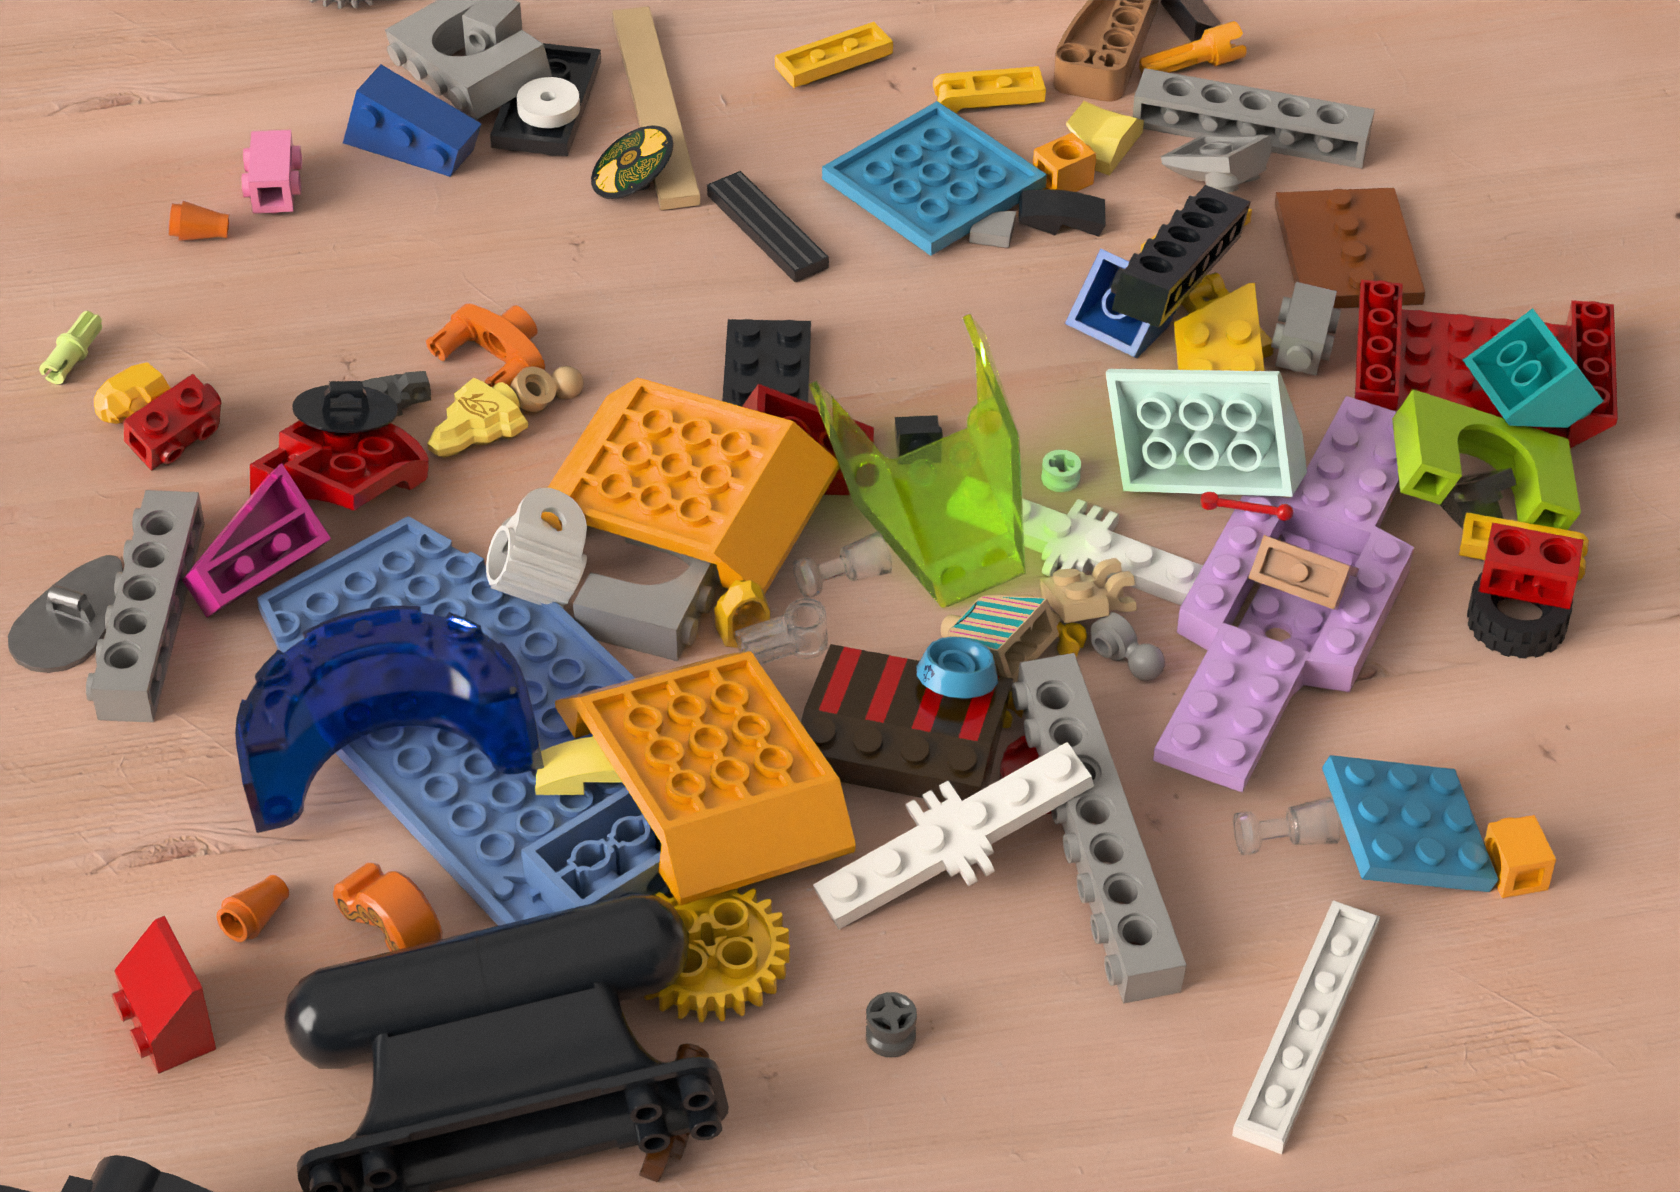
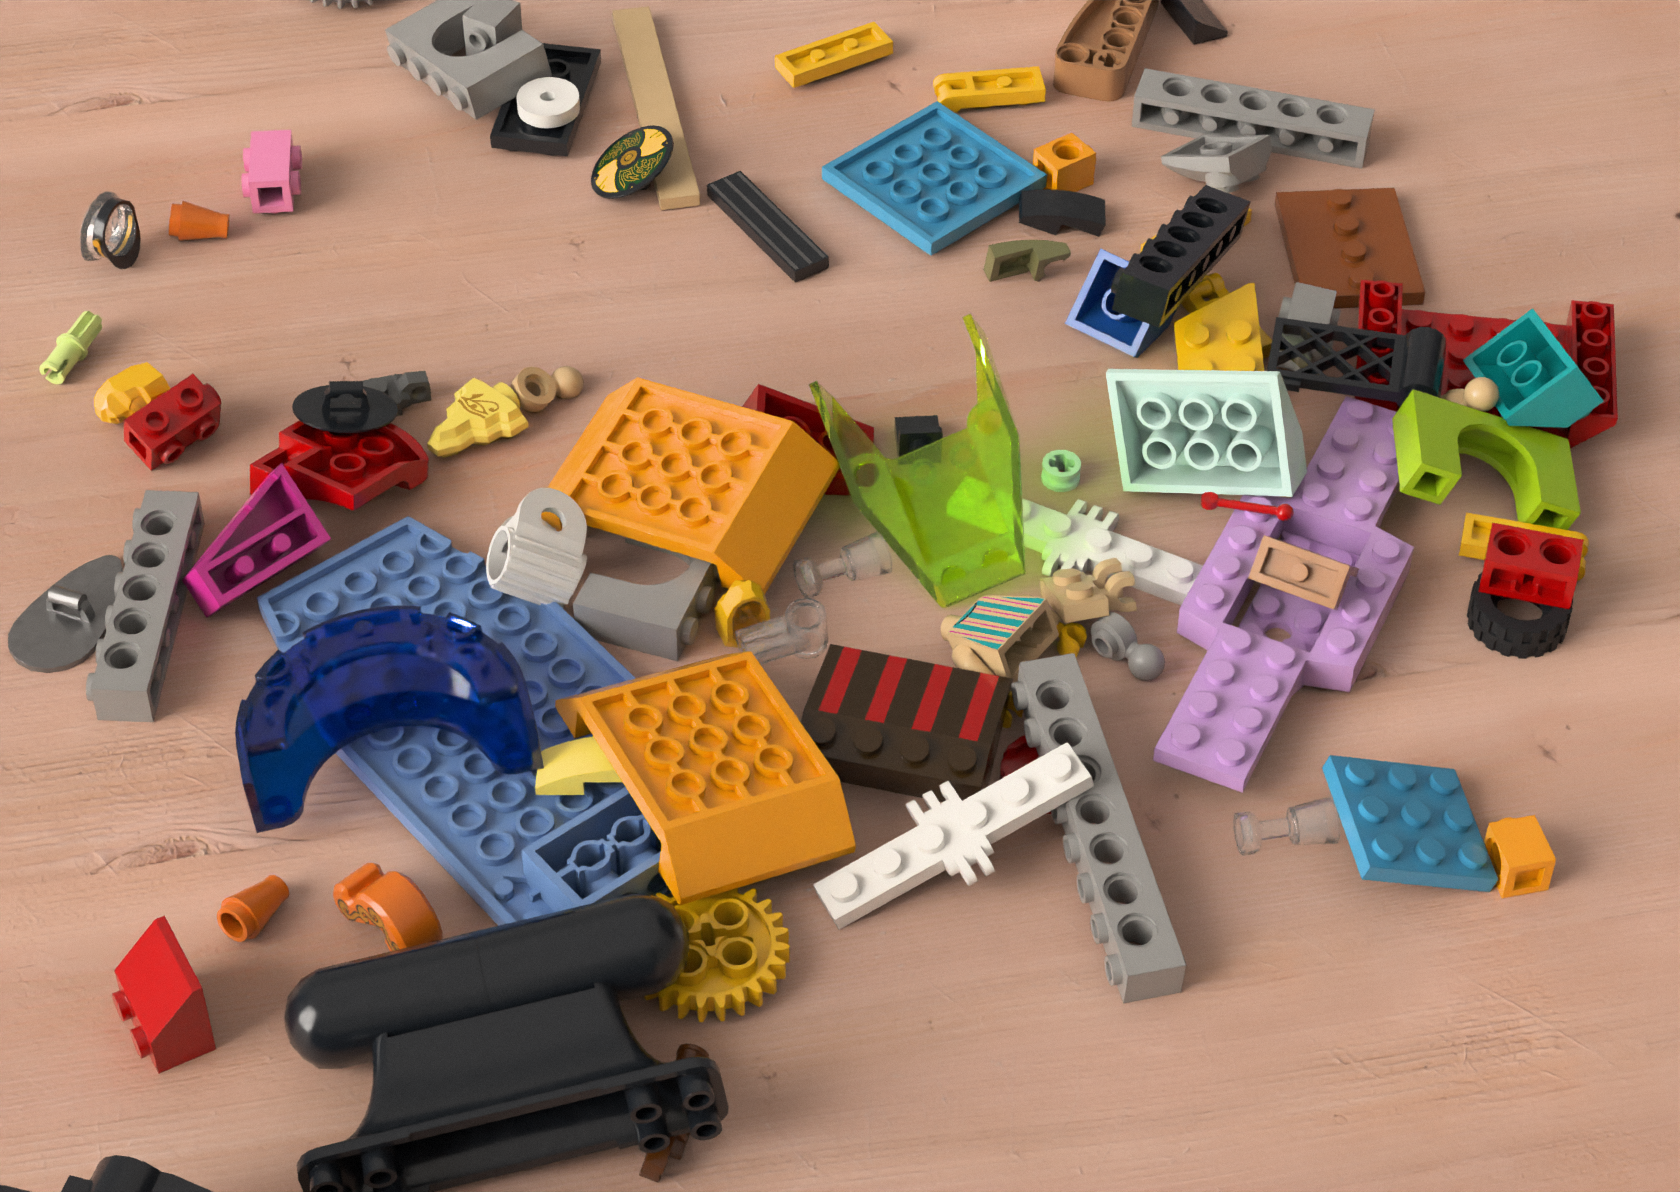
(110, 231): none -> clear piece
(409, 124): blue wedge -> none
(502, 336): orange connector -> none
(766, 354): black plate -> none
(901, 1016): dark grey wheel -> none
(958, 668): dark azure hat -> none
(994, 229): light grey tile -> none
(1021, 256): none -> olive slope
(1106, 133): light yellow slope -> none
(1212, 47): light orange piece -> none
(1306, 1027): white tile -> none
(1414, 363): none -> black piece
(1478, 394): none -> tan plate
(1478, 494): clear smoke slope -> none

